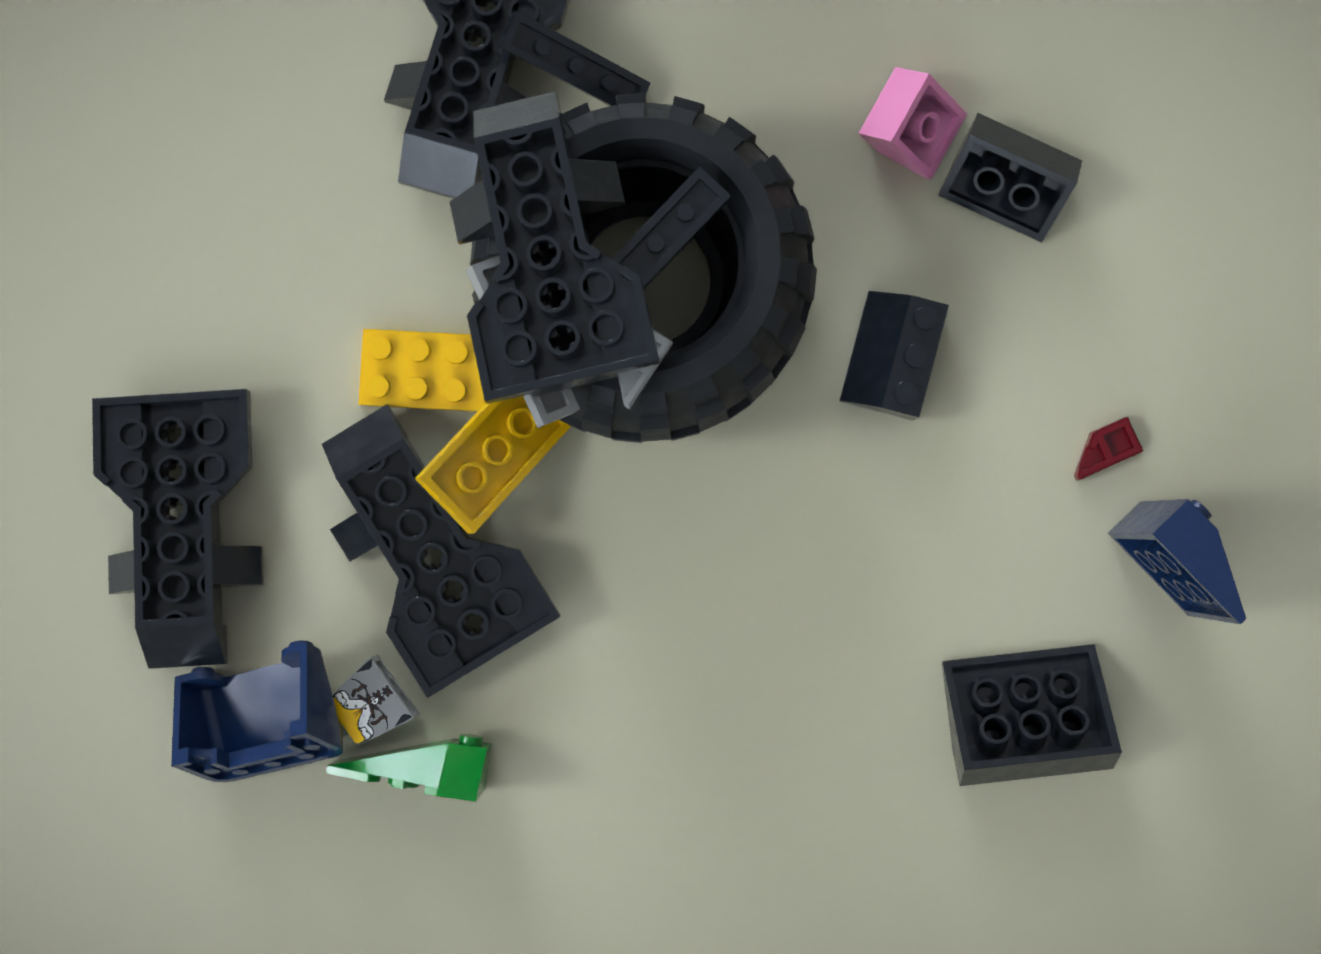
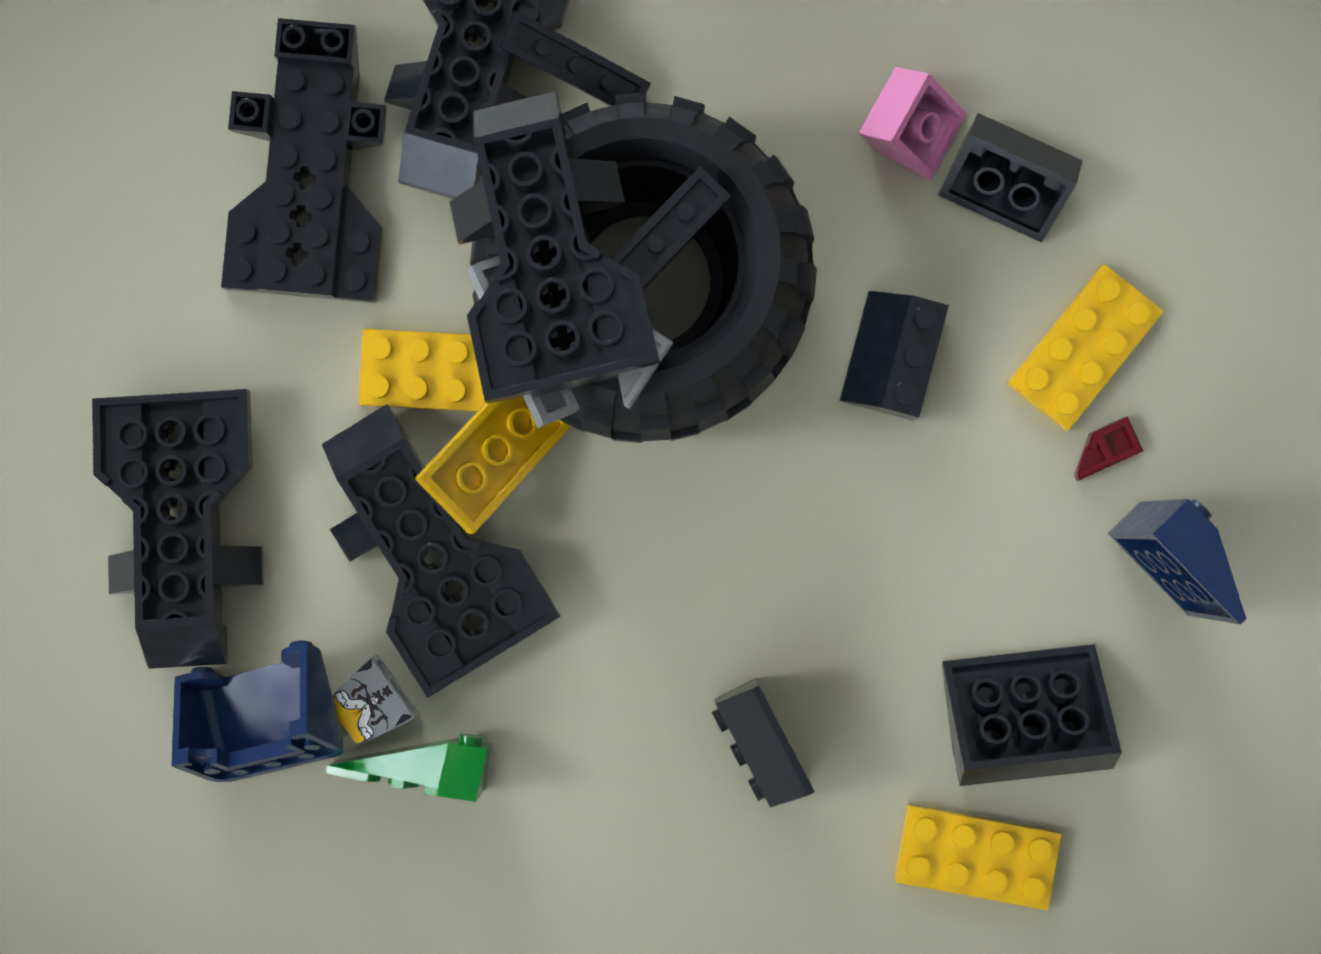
(313, 131): none -> black piece
(761, 745): none -> black slope
(977, 857): none -> yellow plate
(1084, 347): none -> yellow plate

